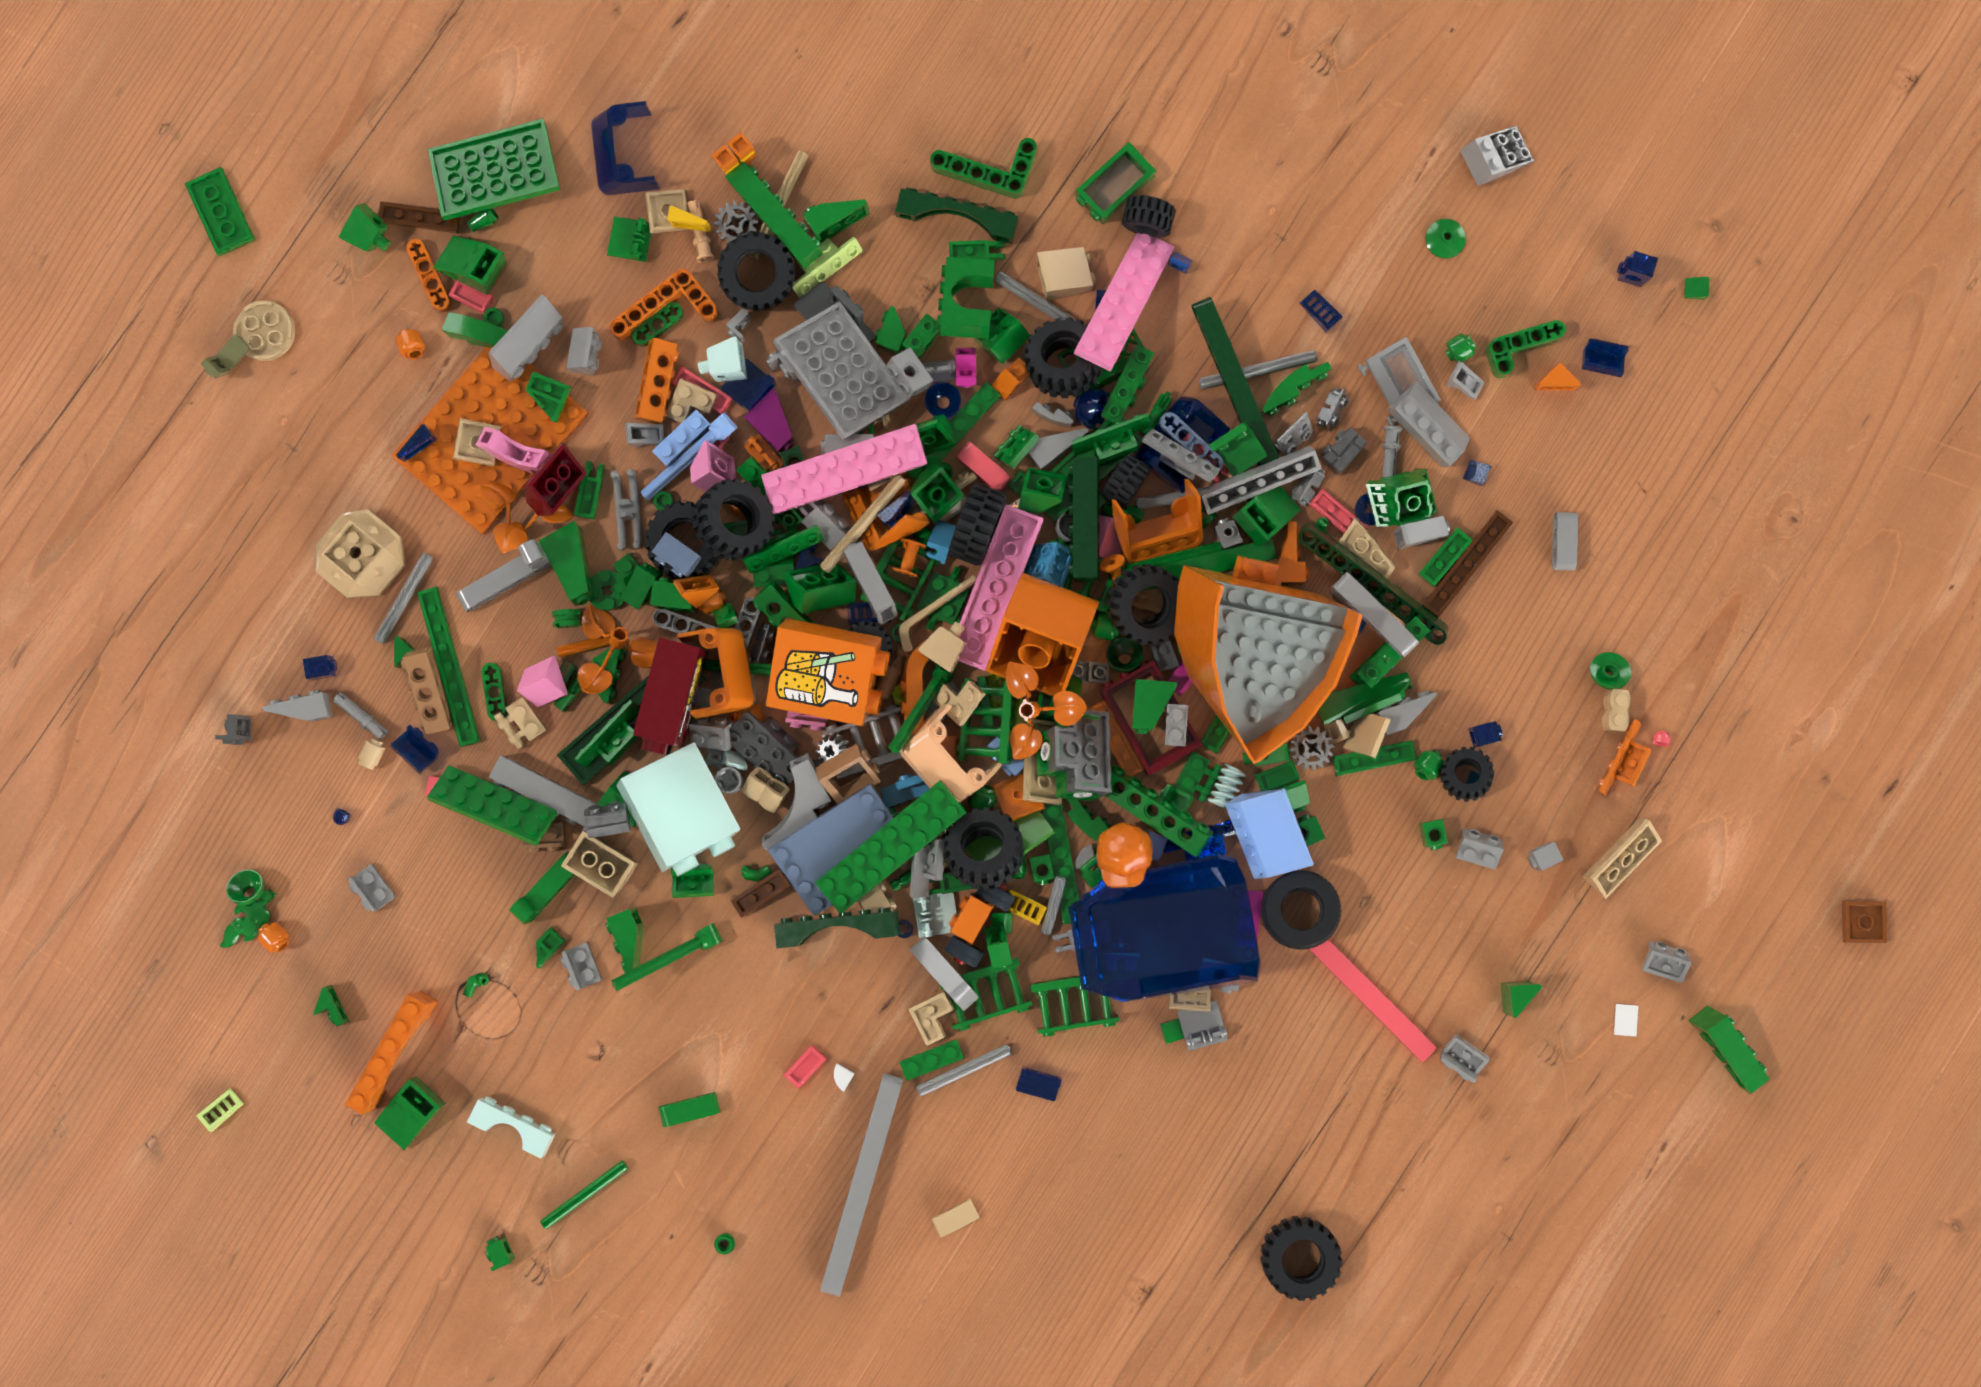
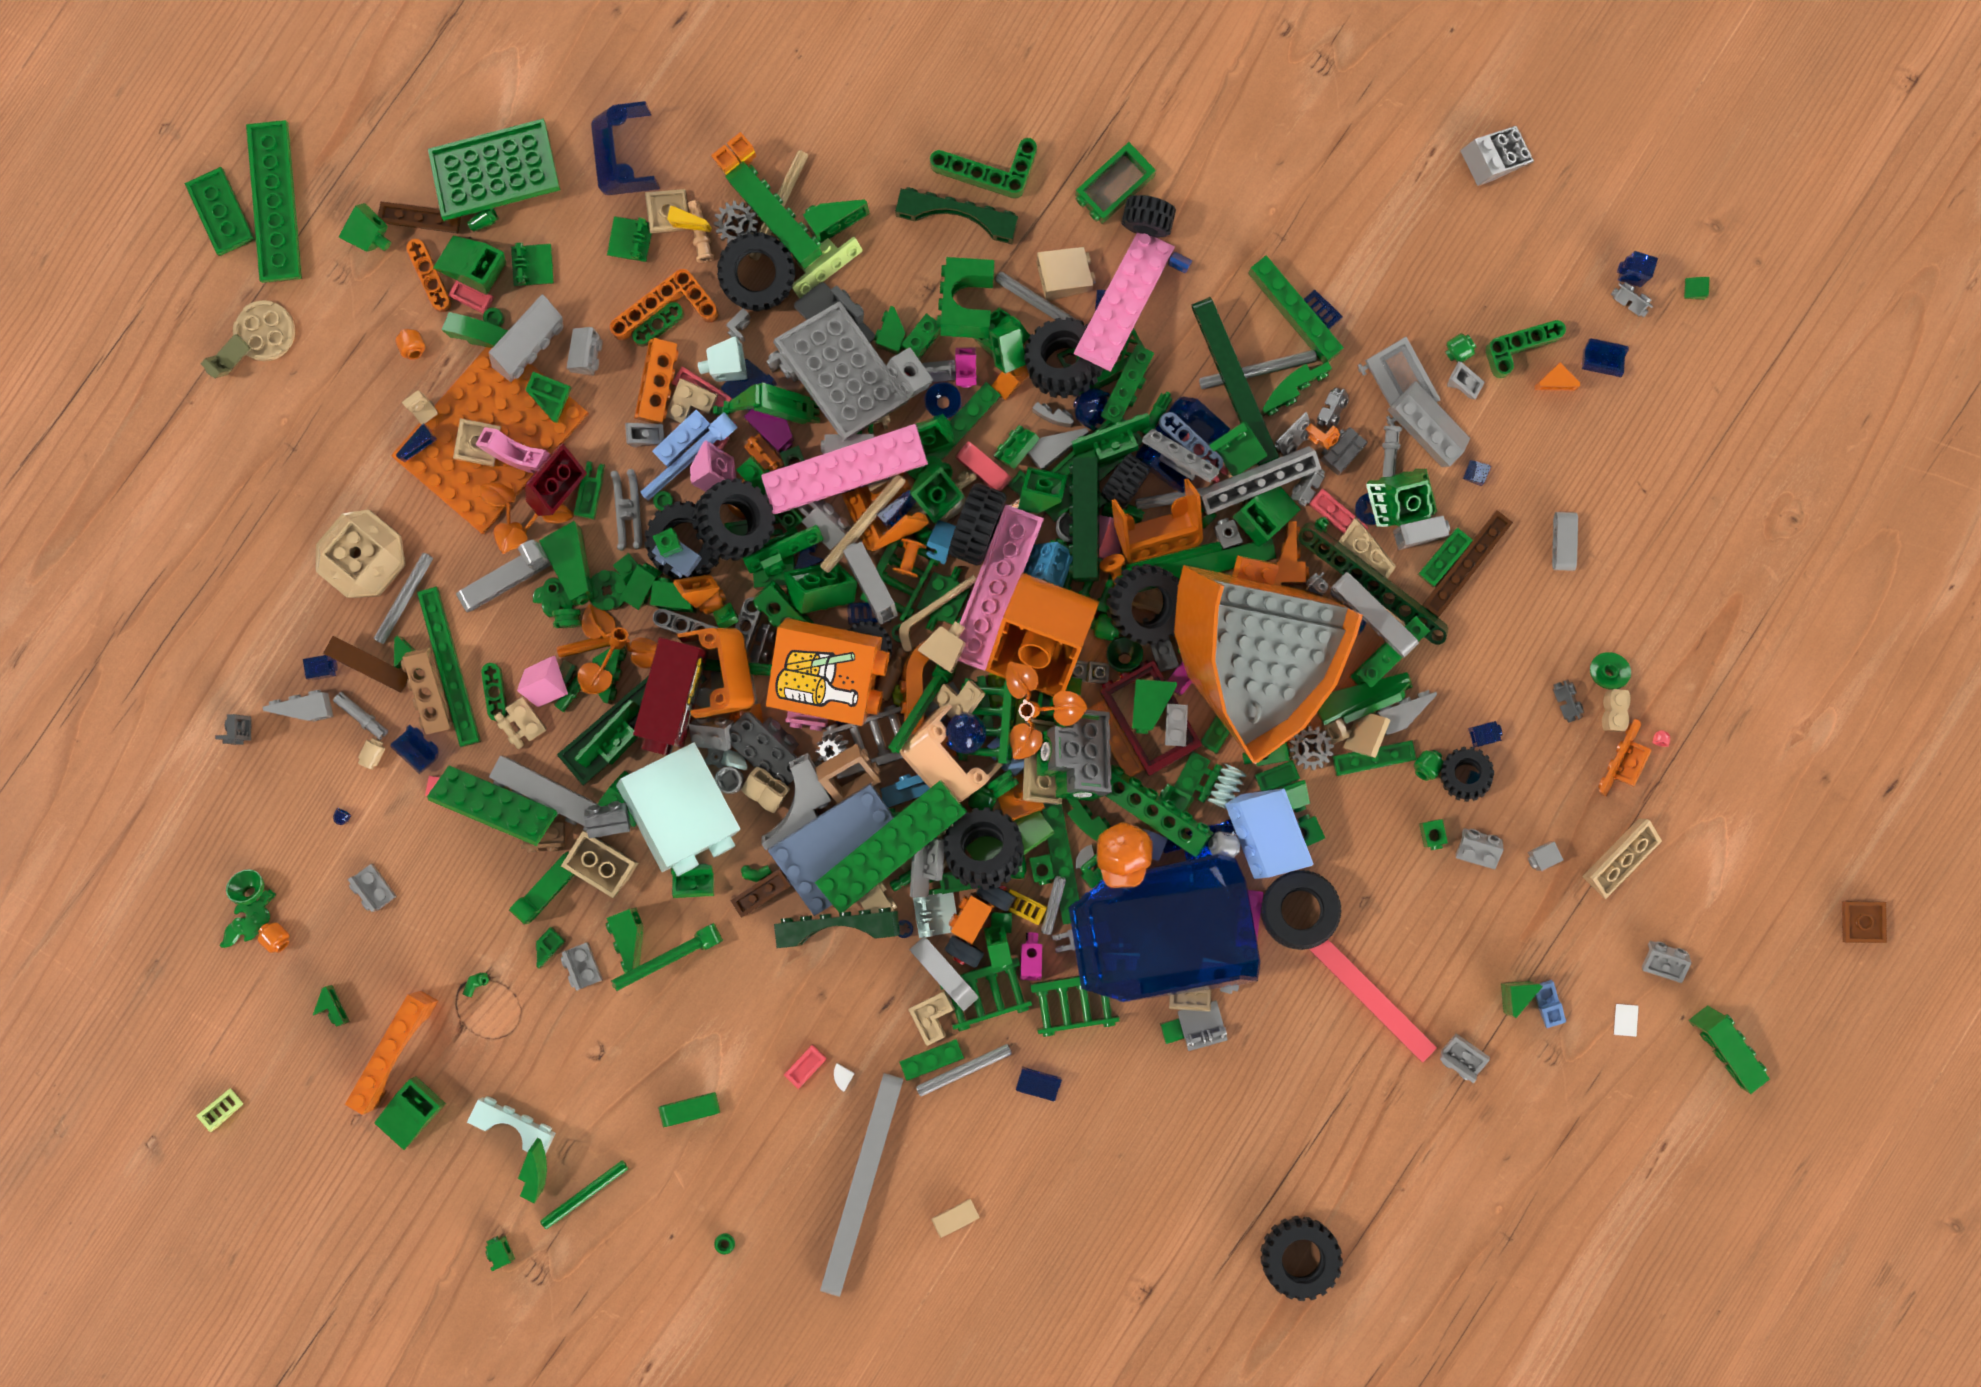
(273, 201): none -> green plate
(366, 664): none -> reddish brown slope
(420, 406): none -> tan slope
(532, 264): none -> green hinge
(534, 1172): none -> green slope
(551, 599): none -> green plate
(667, 543): none -> green brick
(773, 565): none -> green plate
(774, 402): none -> green hinge
(965, 733): none -> clear blue cylinder
(976, 249): green hinge -> none
(1002, 783): none -> green wheel
(1007, 347): none -> green brick
(1031, 967): none -> dark pink torso
(1224, 844): none -> light grey head
(1295, 310): none -> green brick
(1317, 584): none -> light grey hinge
(1325, 440): none -> orange bracket
(1439, 245): green dish -> none
(1549, 1005): none -> medium blue slope
(1567, 693): none -> dark grey hinge
(1638, 304): none -> light grey hinge

